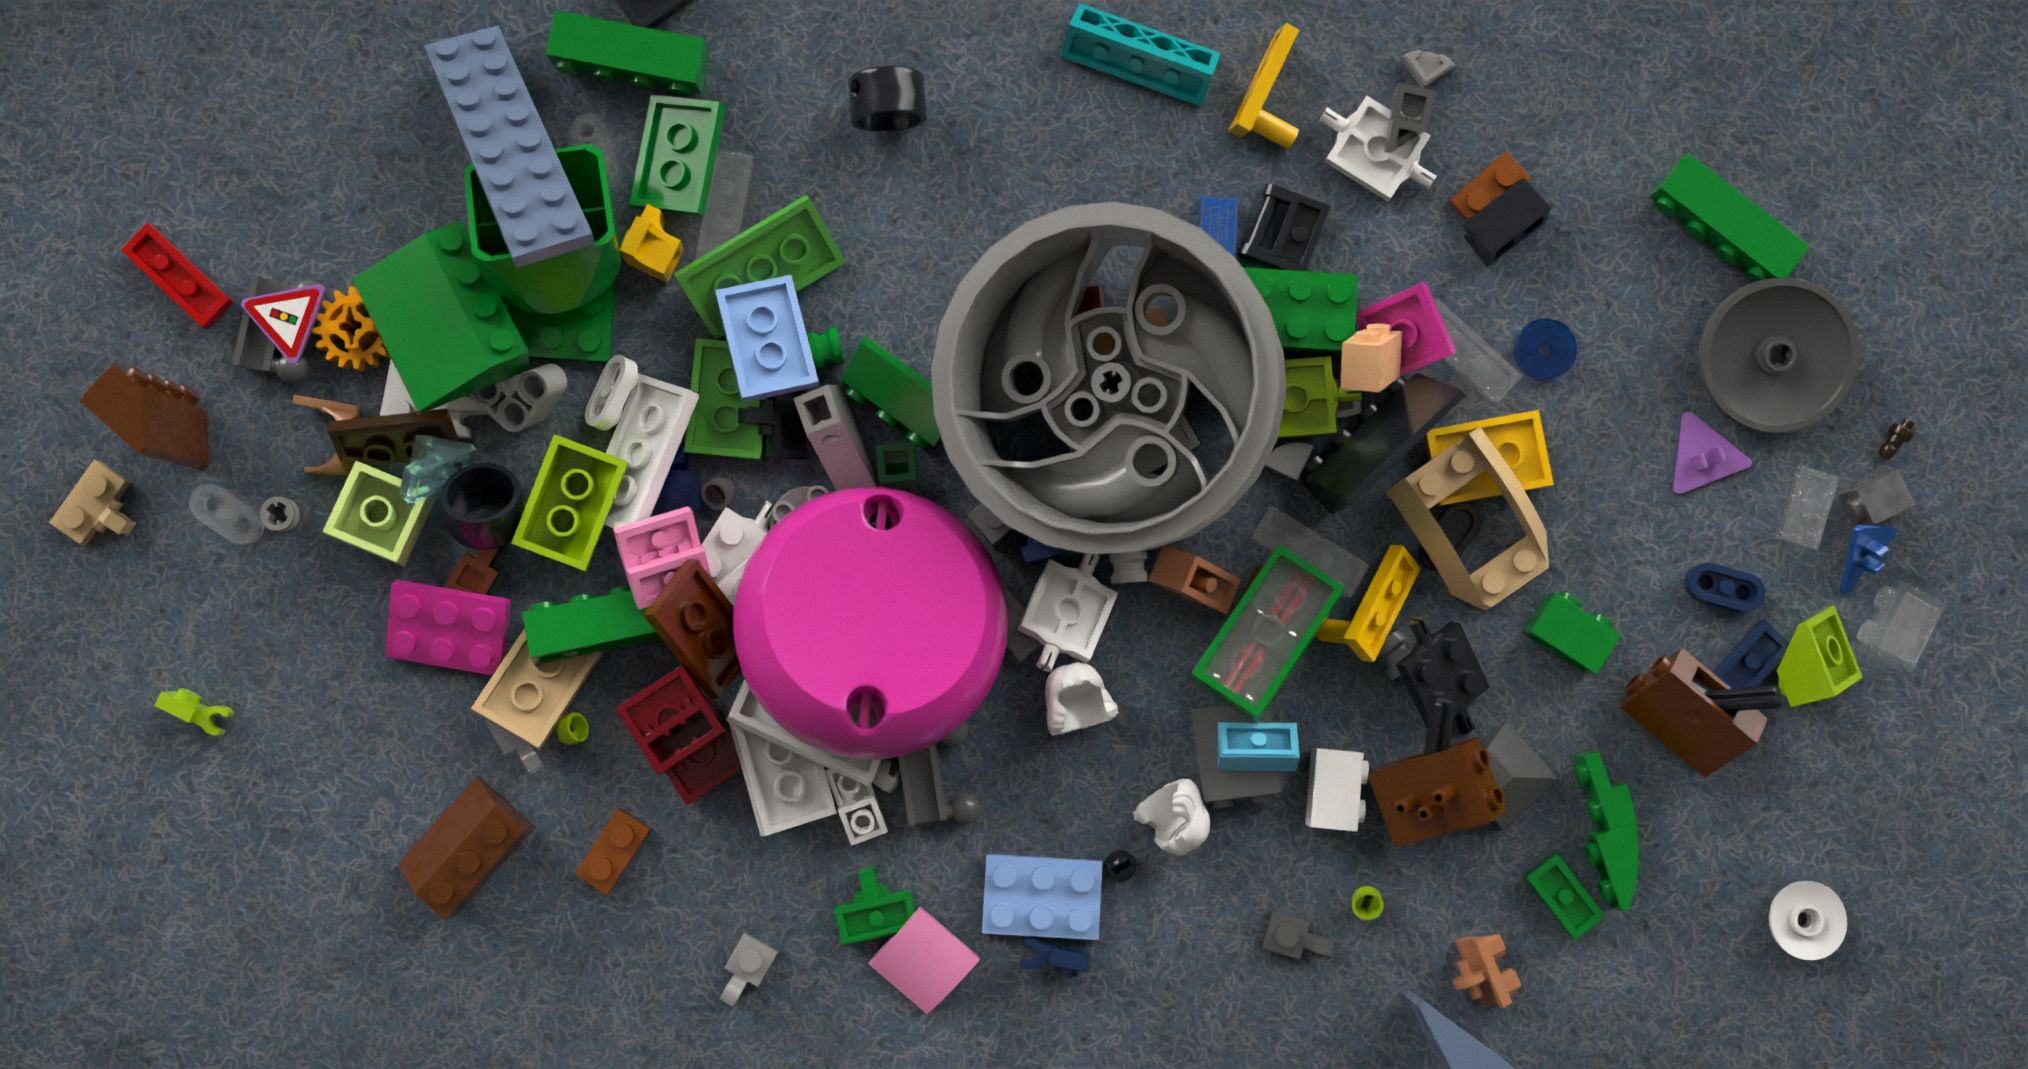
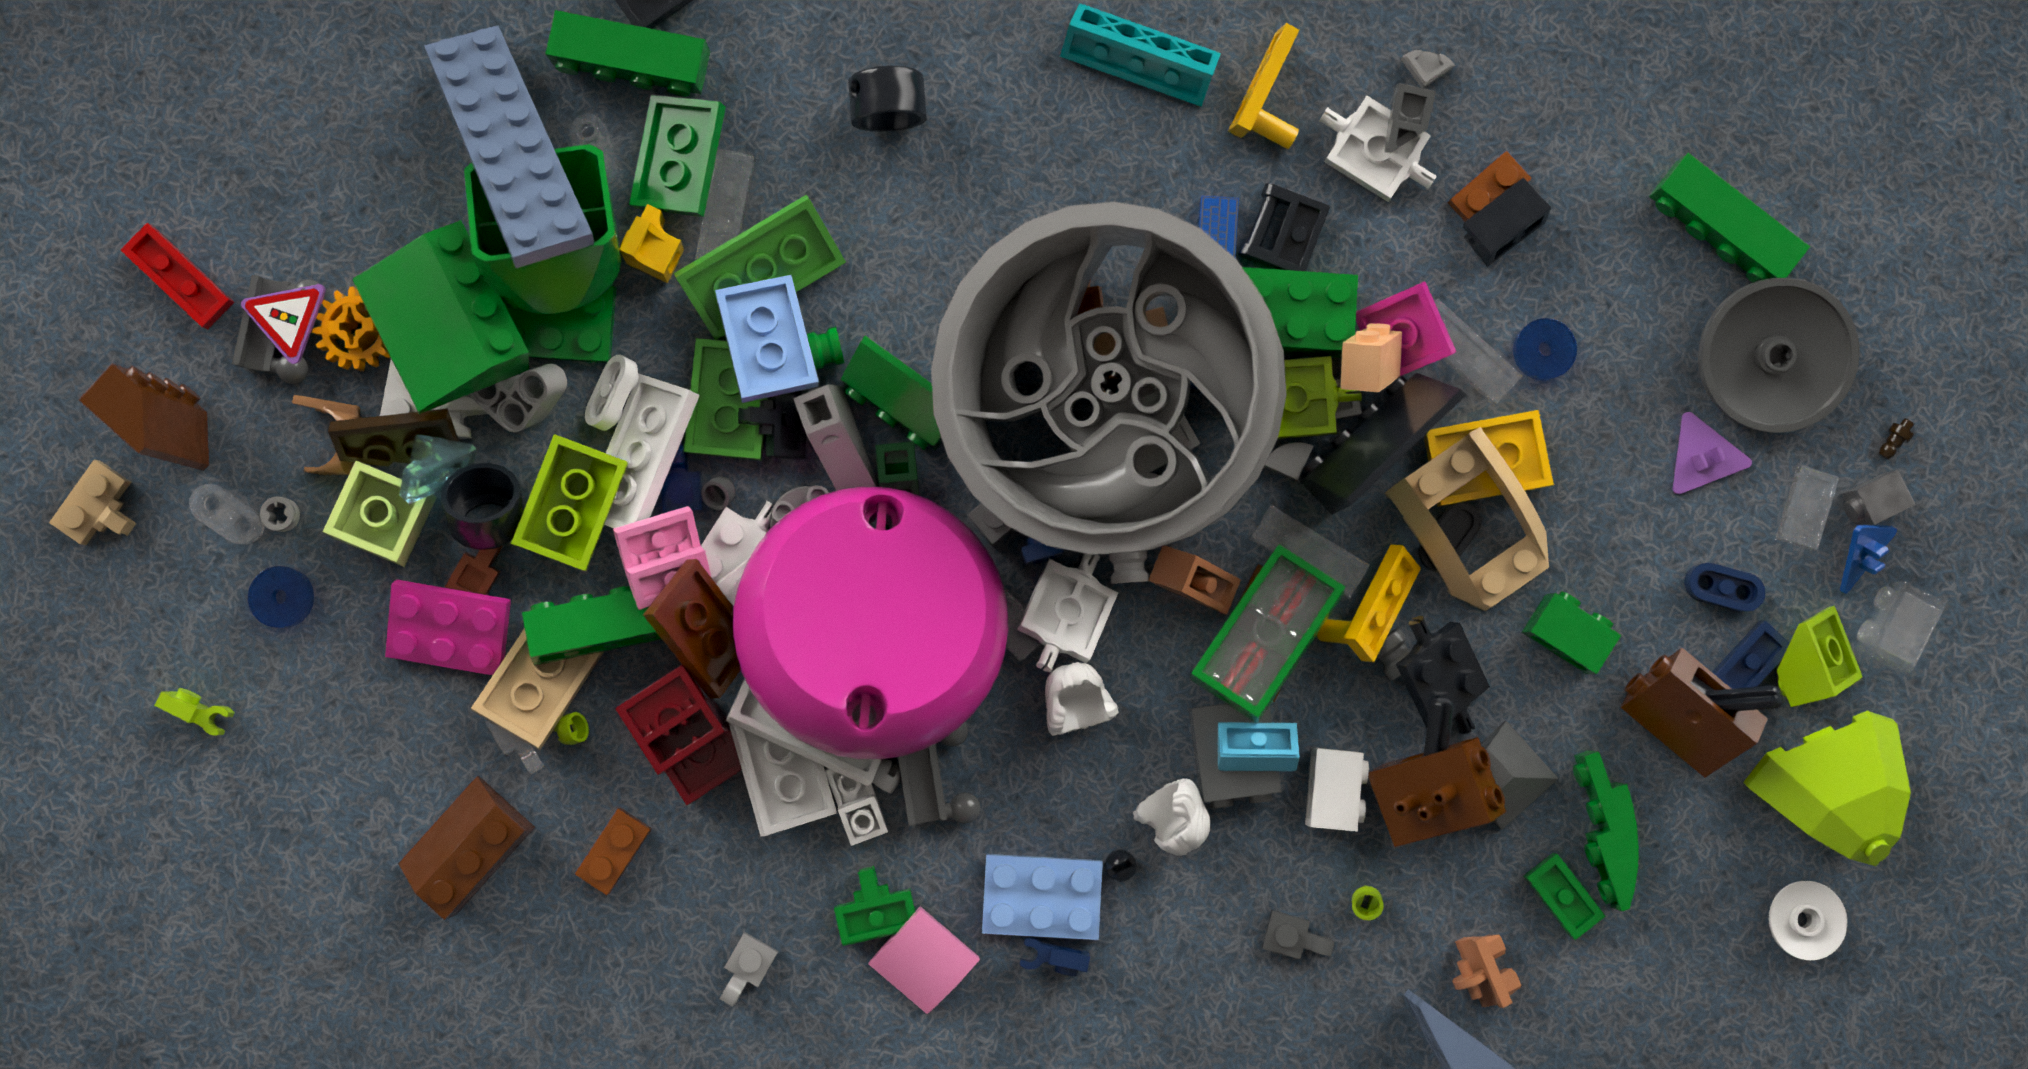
(263, 597): none -> clear blue piece
(1841, 786): none -> lime brick

